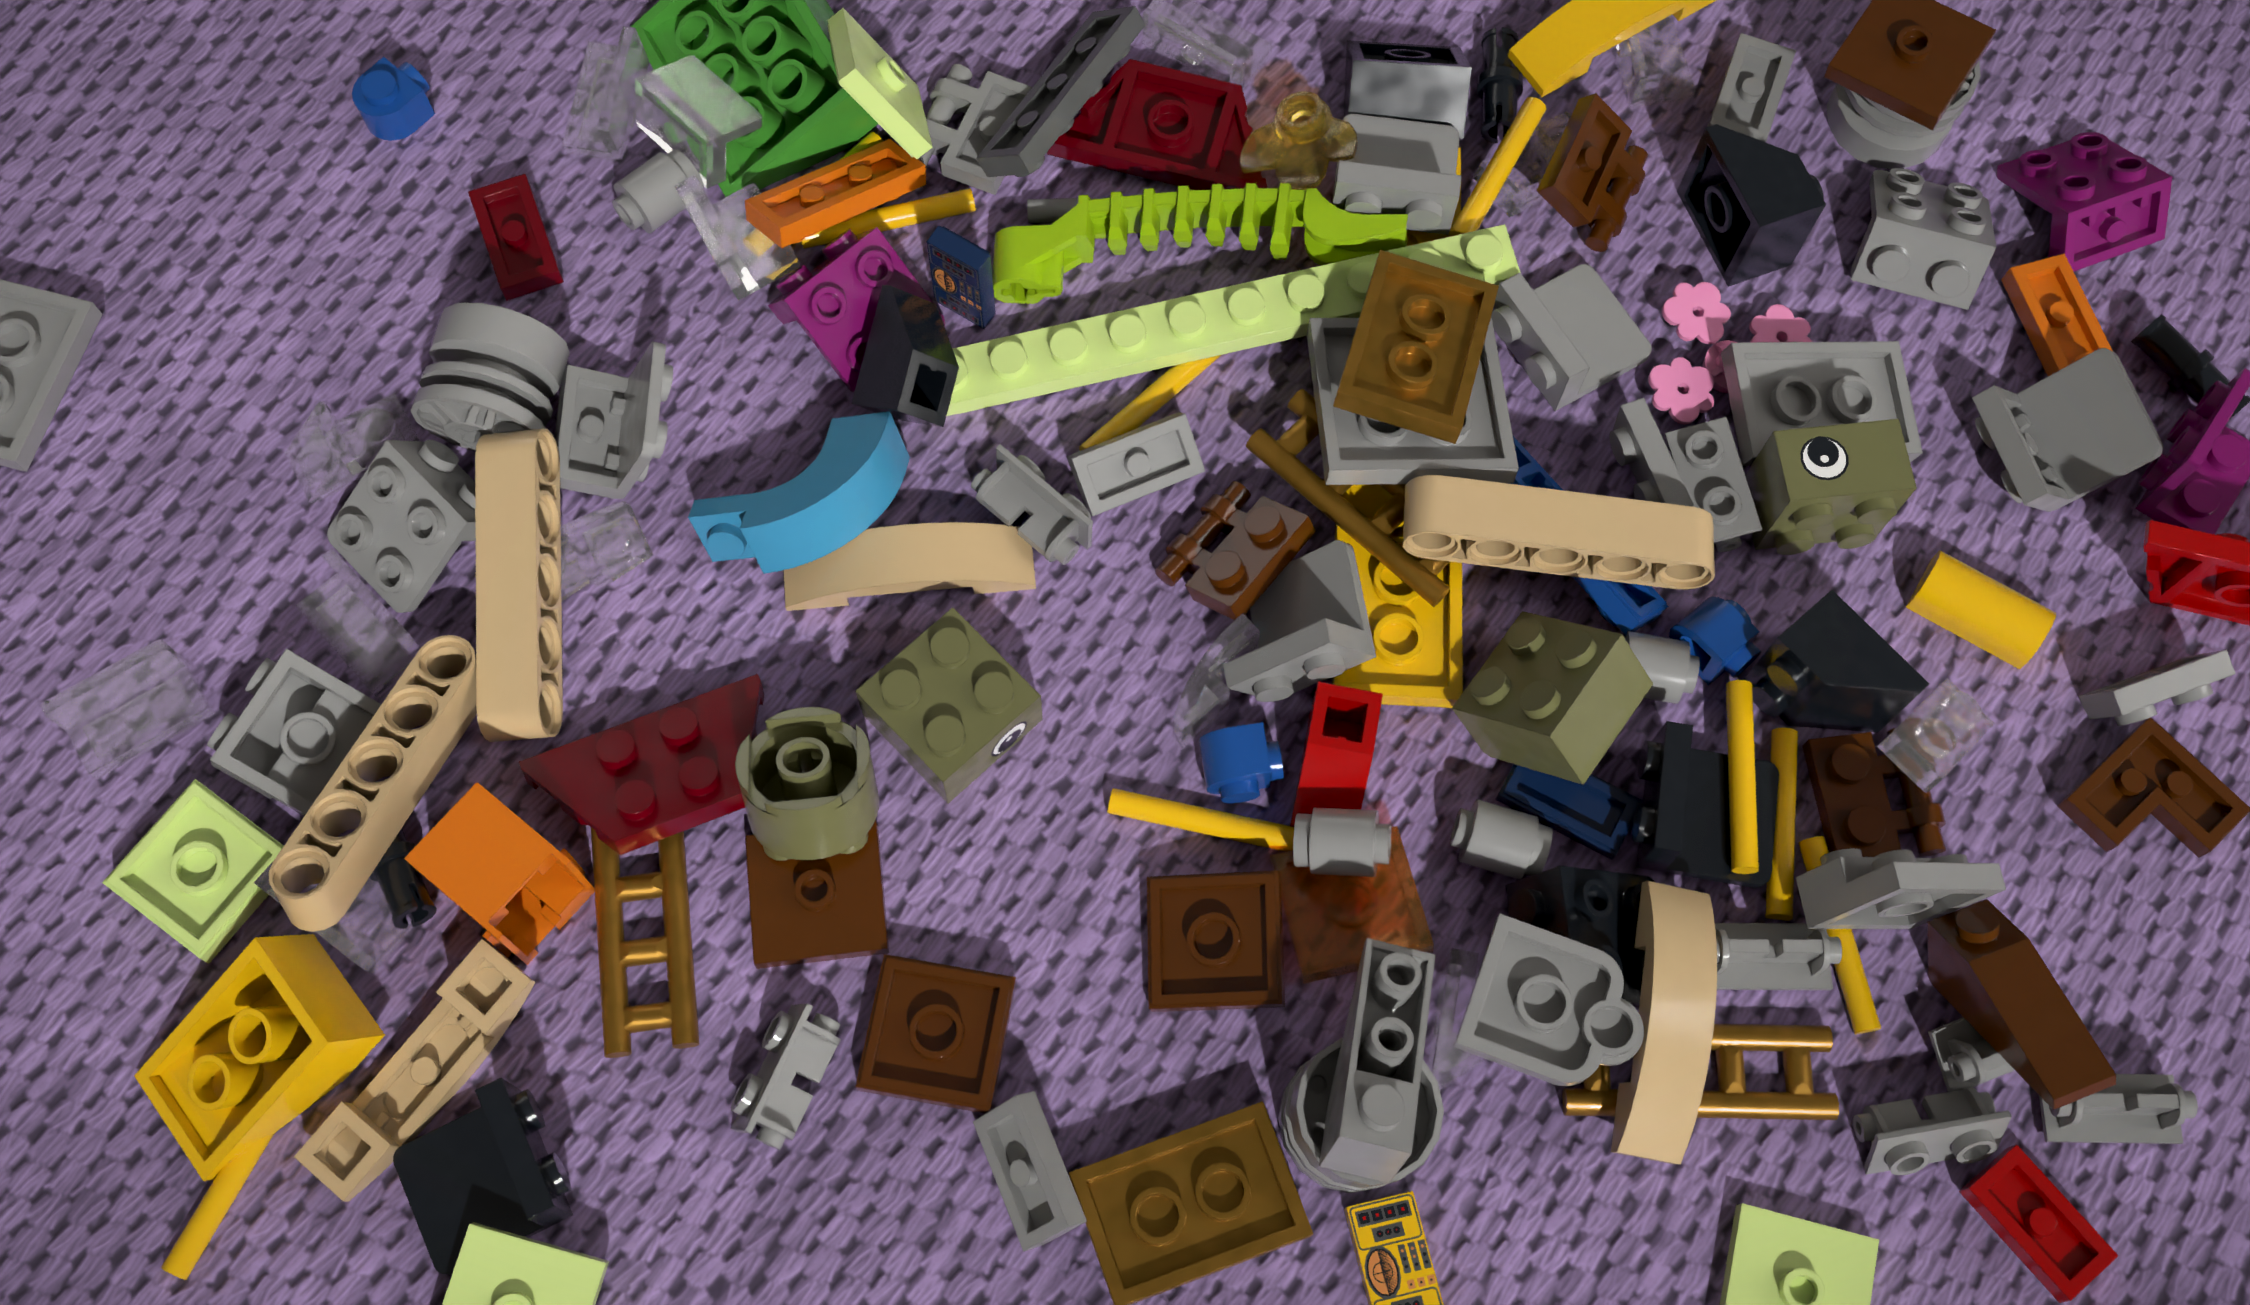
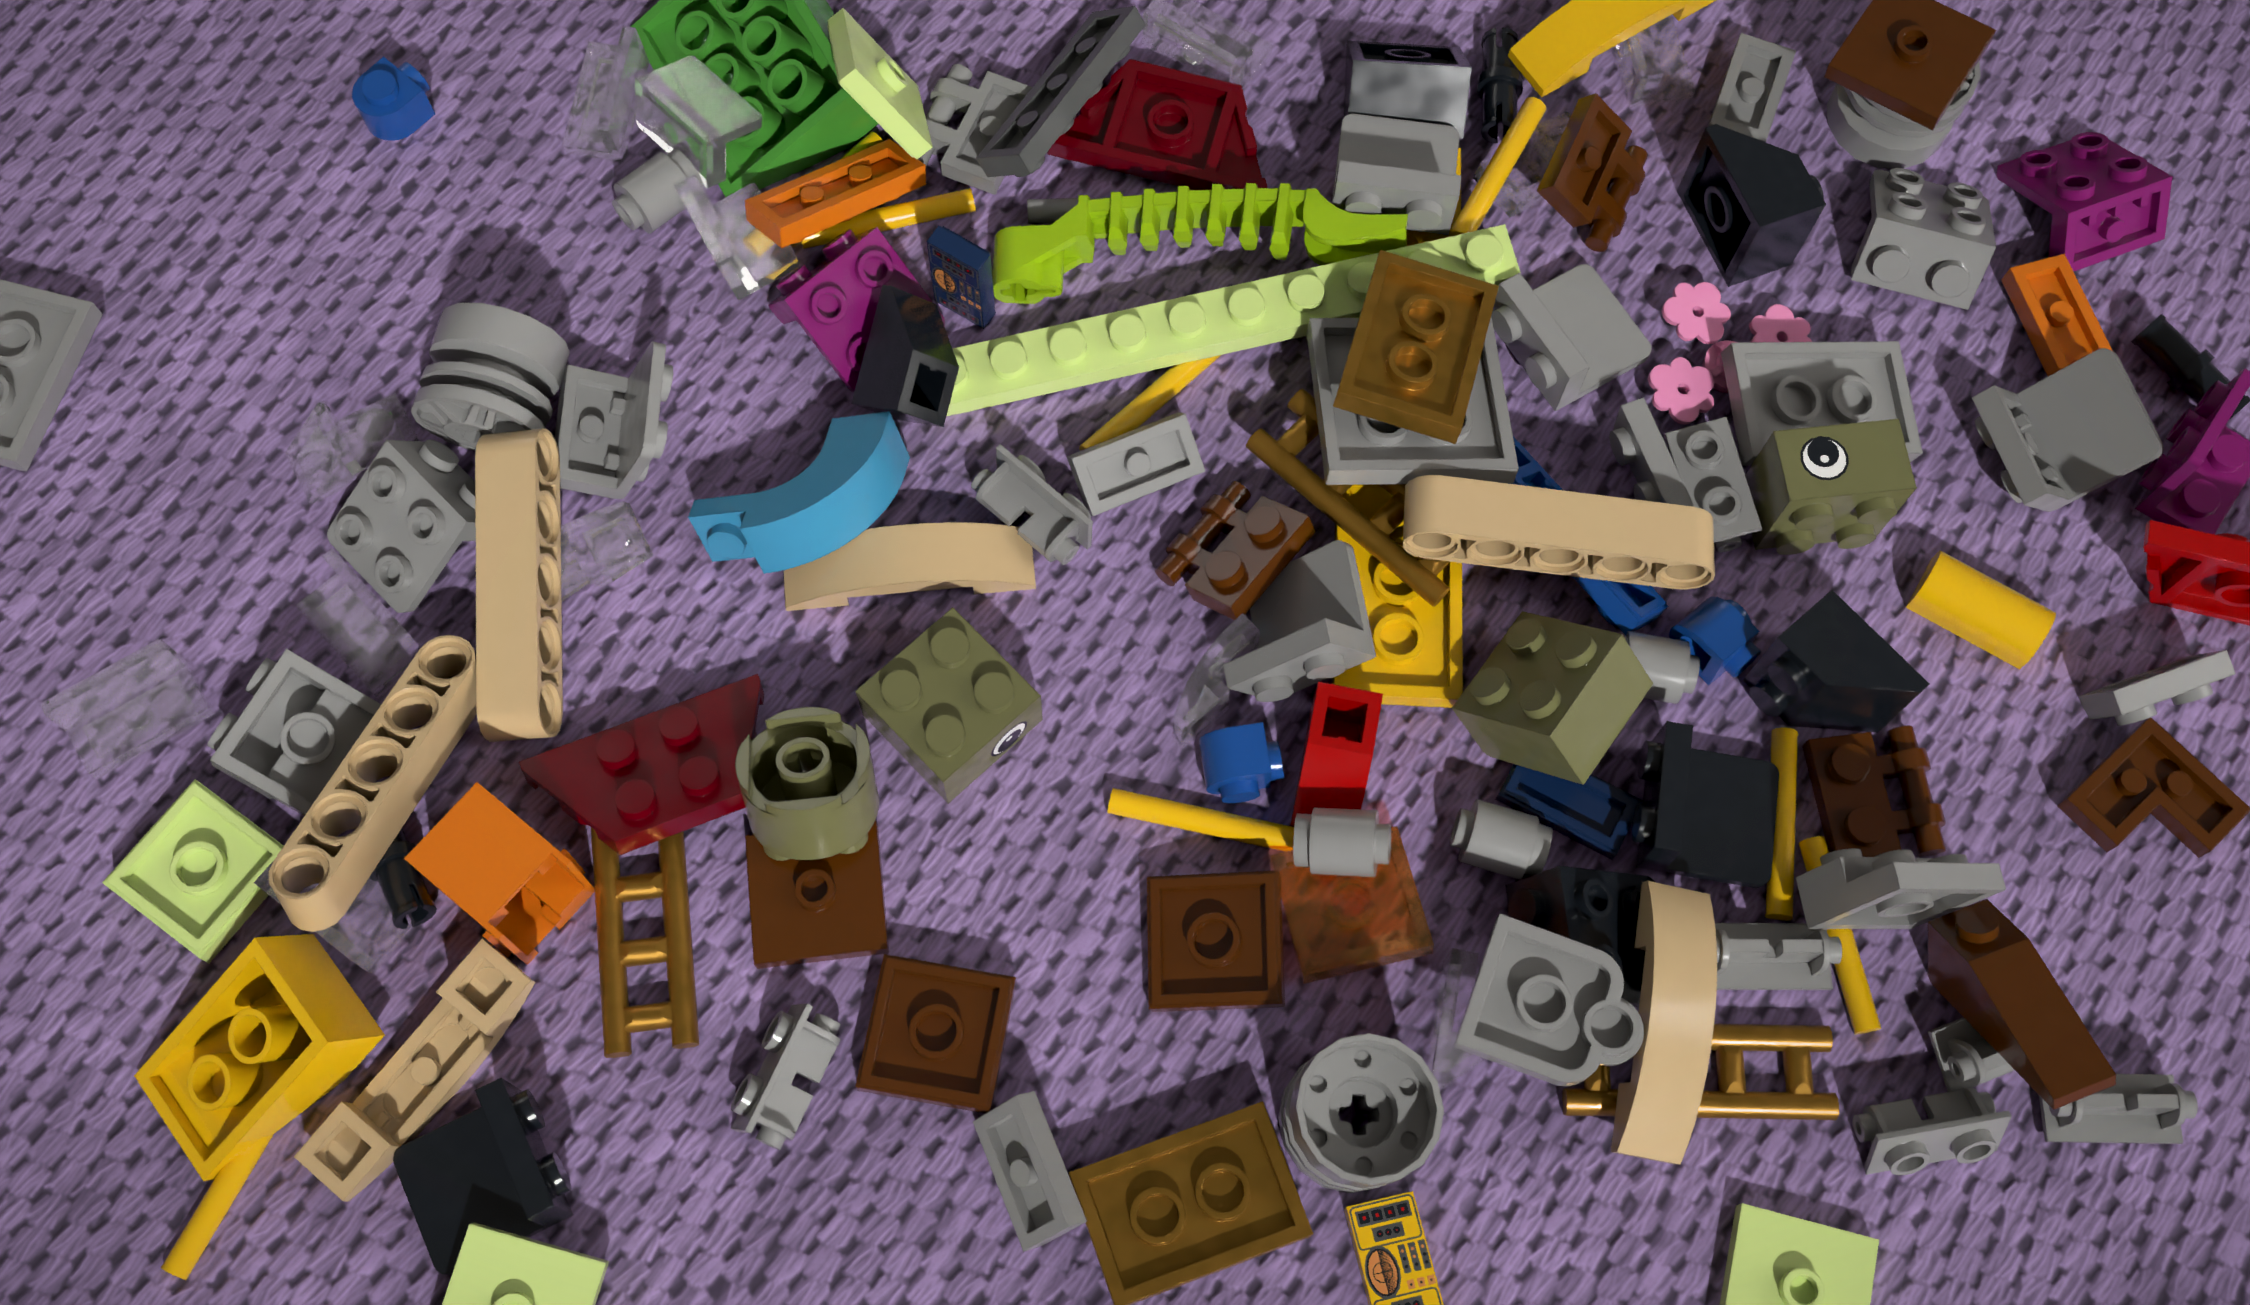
(515, 237): dark red plate -> none
(1299, 142): clear yellow plate -> none
(1379, 1064): light grey slope -> none
(1742, 777): yellow bar -> none
(1936, 735): clear plate -> none
(2038, 1224): red plate -> none

